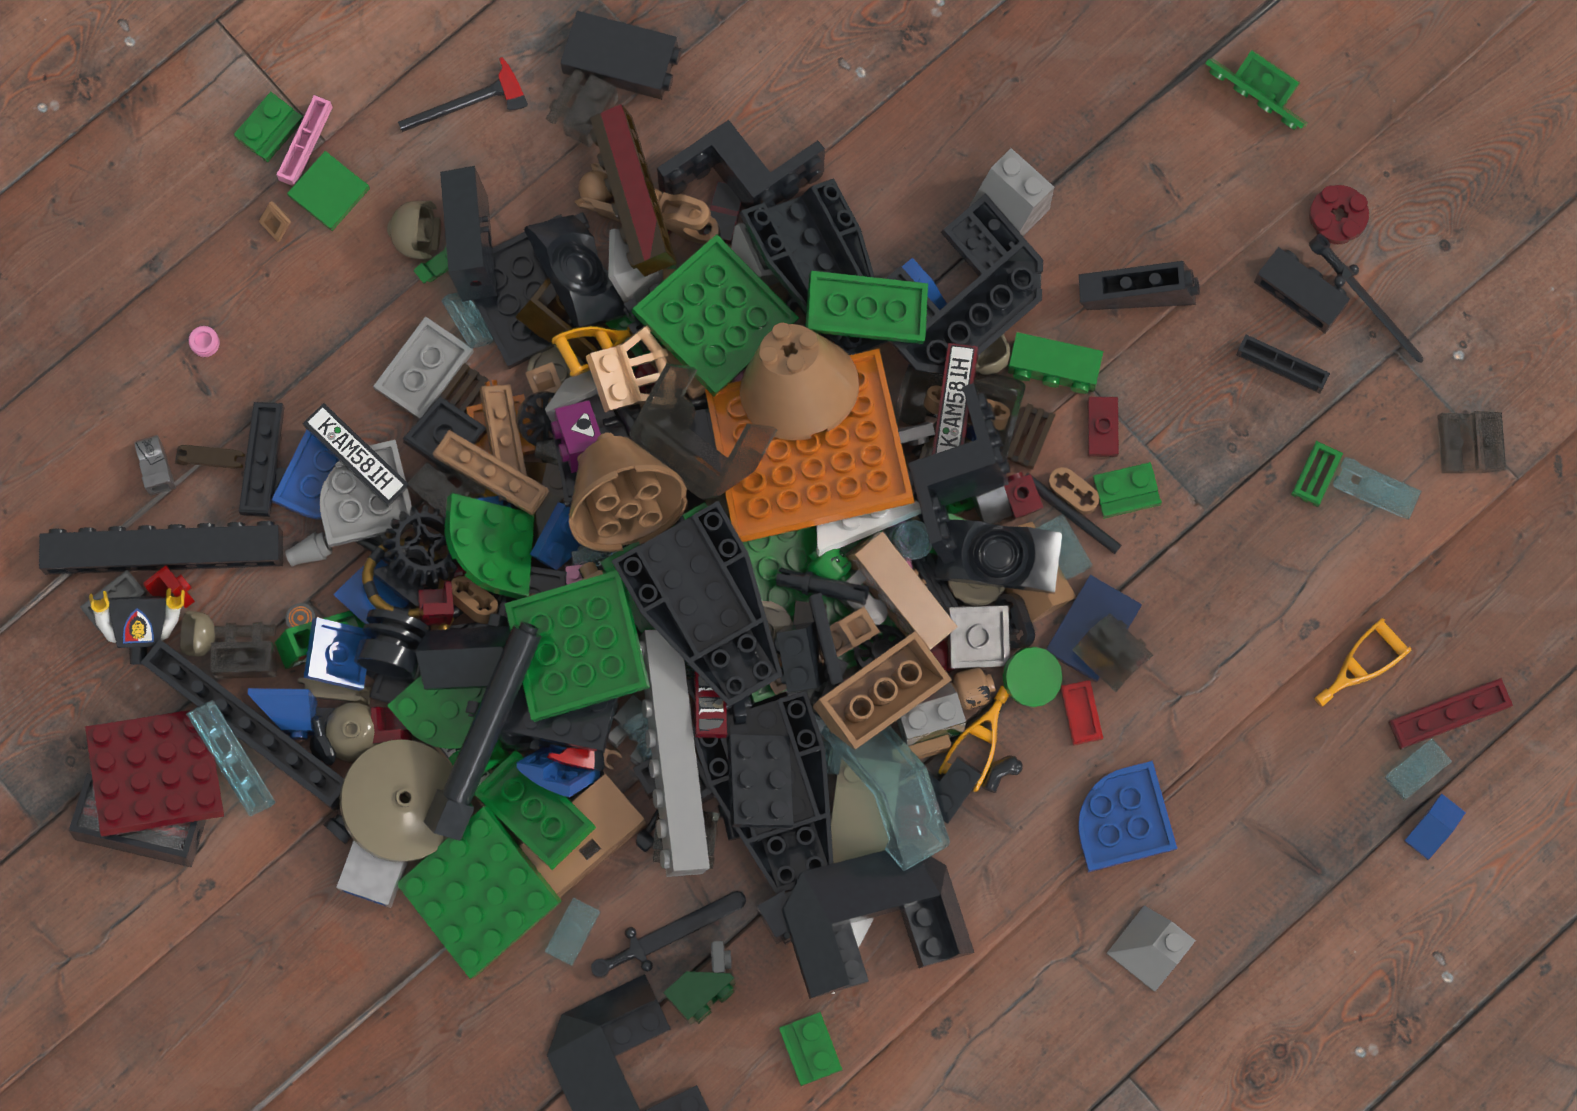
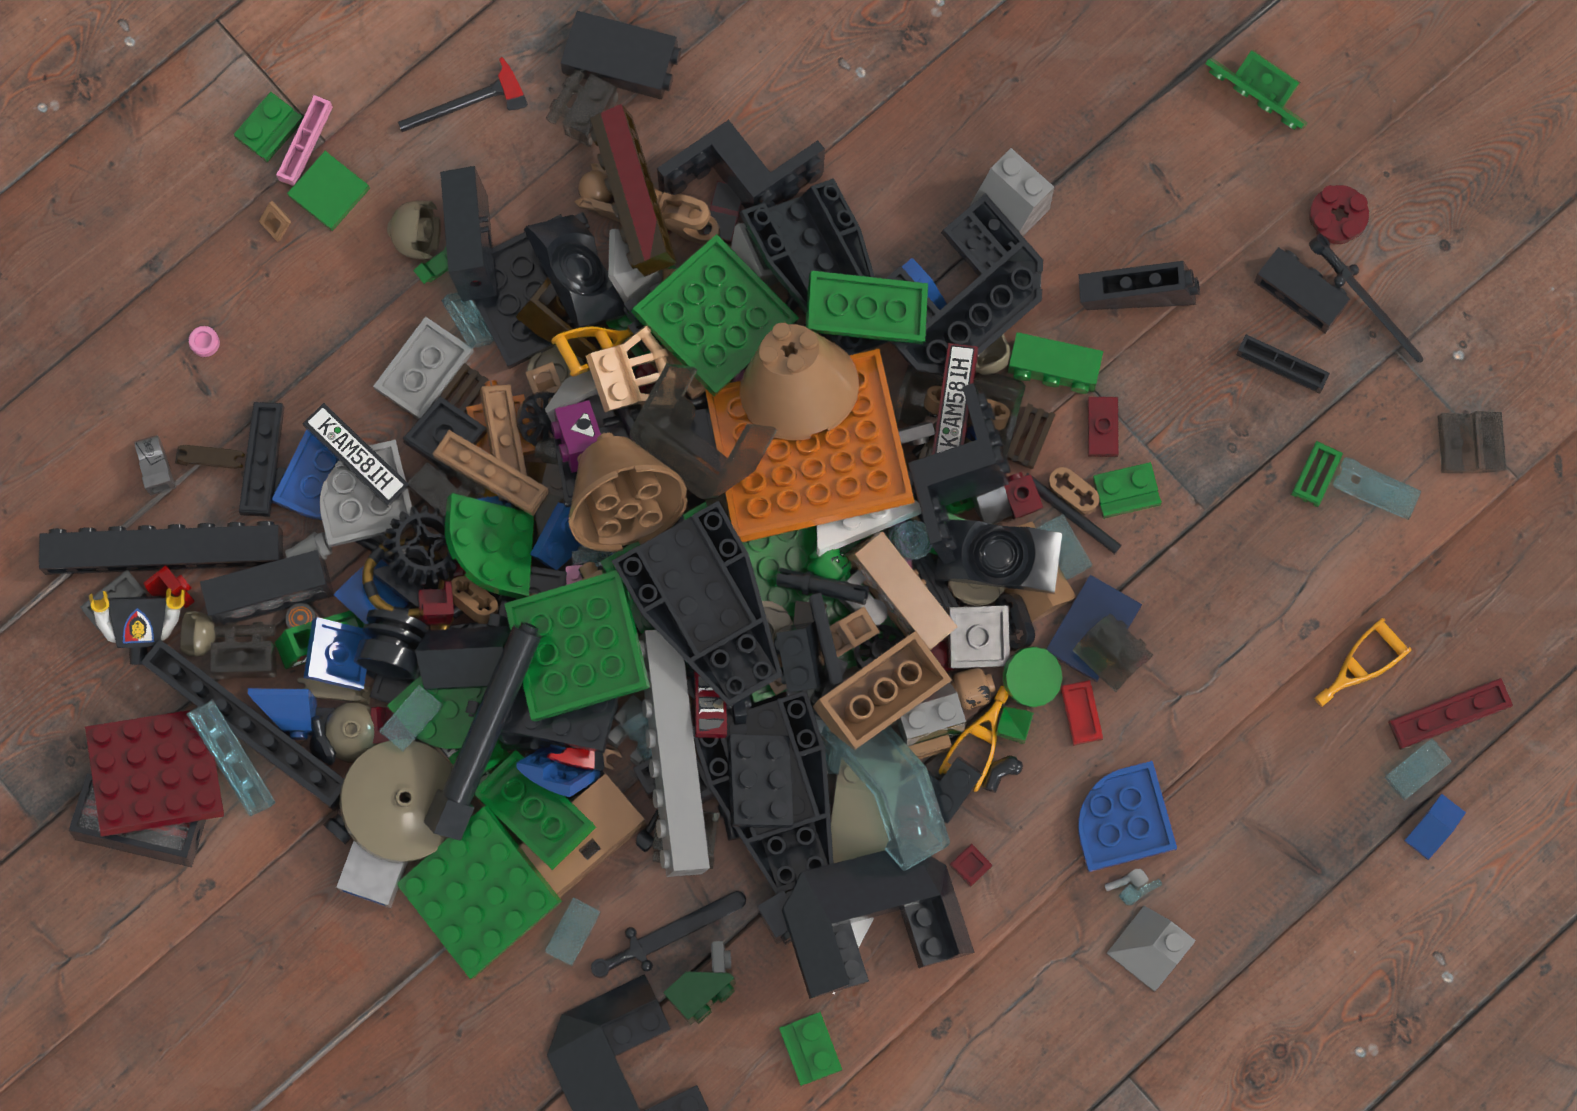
(267, 588): none -> black brick
(411, 718): none -> clear light blue plate
(970, 865): none -> dark red tile
(1014, 724): none -> green slope
(1131, 895): none -> clear light blue hand
(1136, 877): none -> light grey hand

